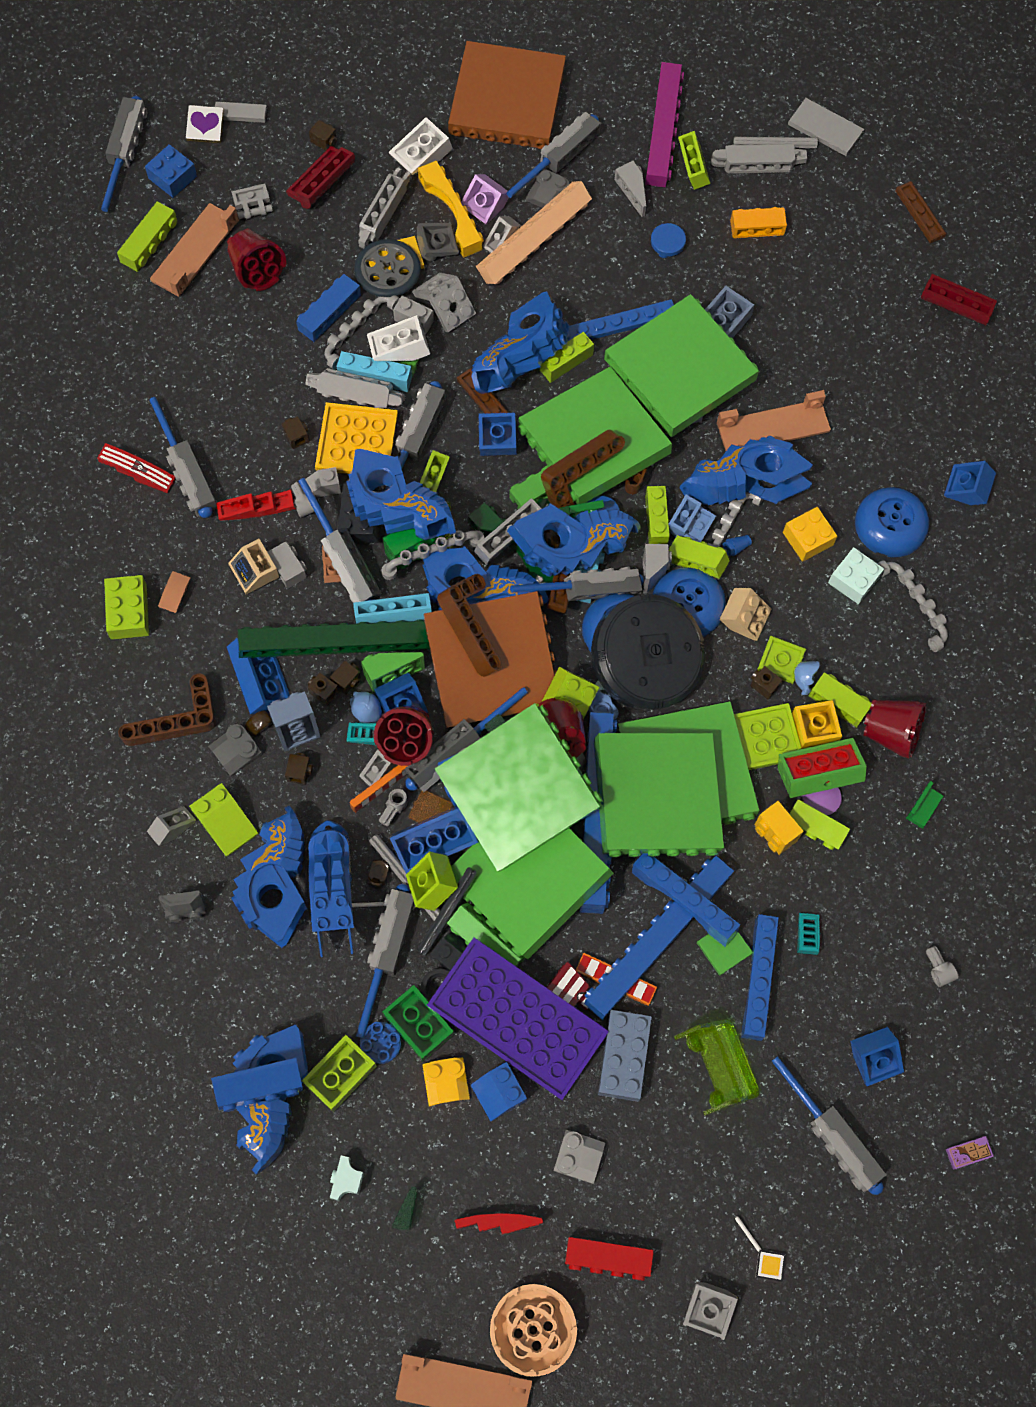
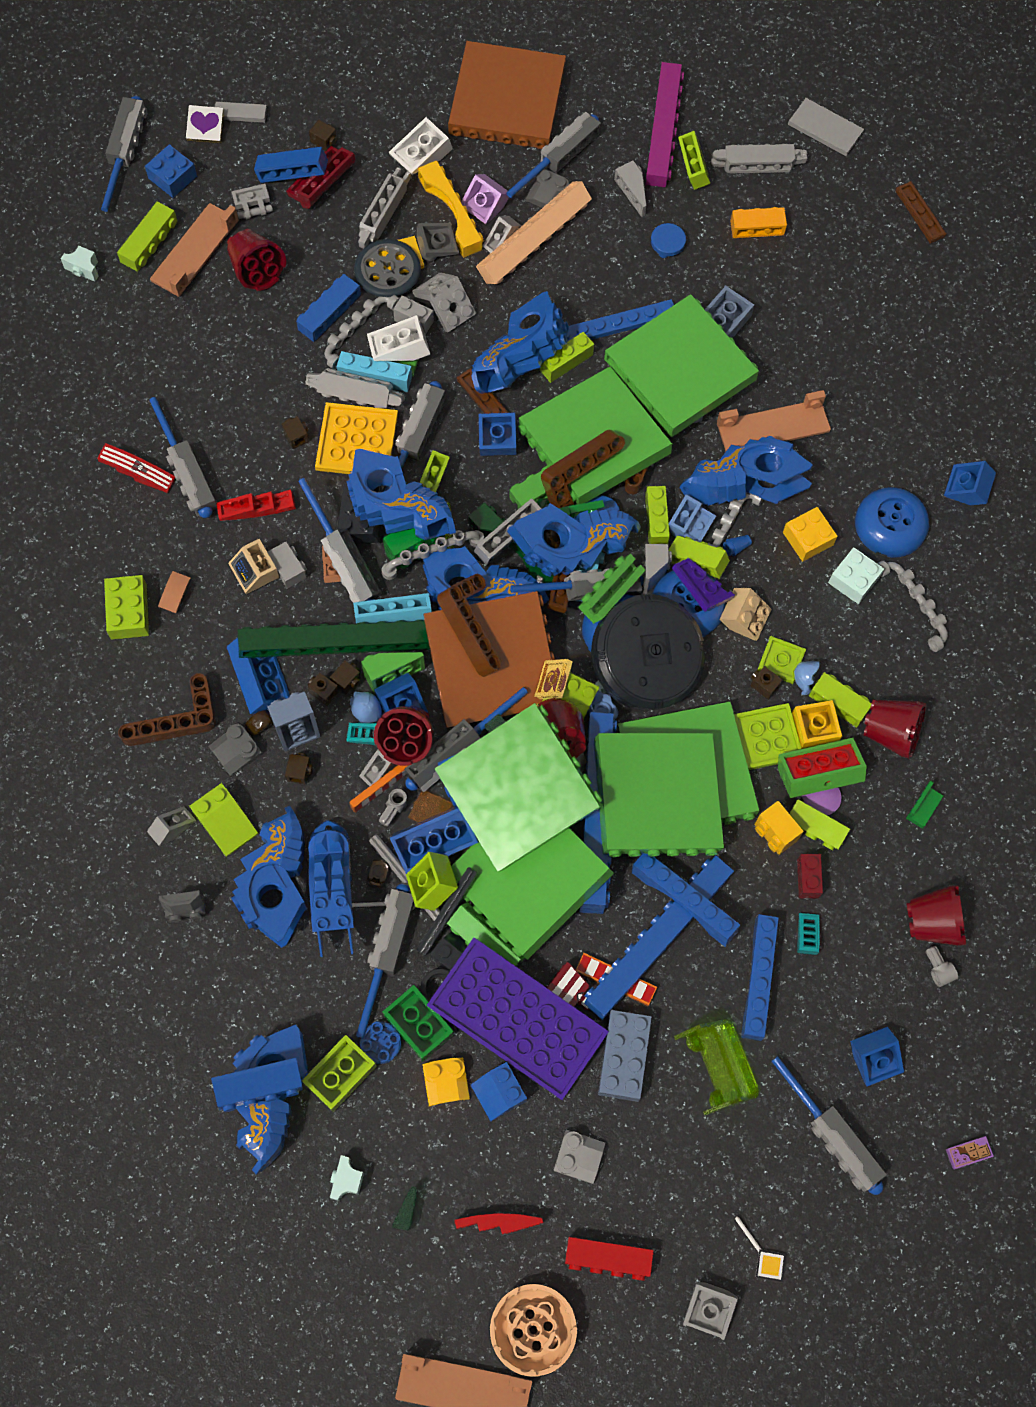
(81, 263): none -> light aqua brick
(291, 164): none -> blue brick
(301, 502): light grey axle -> none
(324, 482): light grey slope -> none
(553, 679): none -> clear yellow tile
(611, 588): none -> bright green brick
(702, 588): none -> dark purple wing
(723, 957): bright green tile -> none
(799, 142): light grey axle -> none
(809, 876): none -> dark red brick
(938, 917): none -> dark red cone
(958, 299): dark red brick -> none

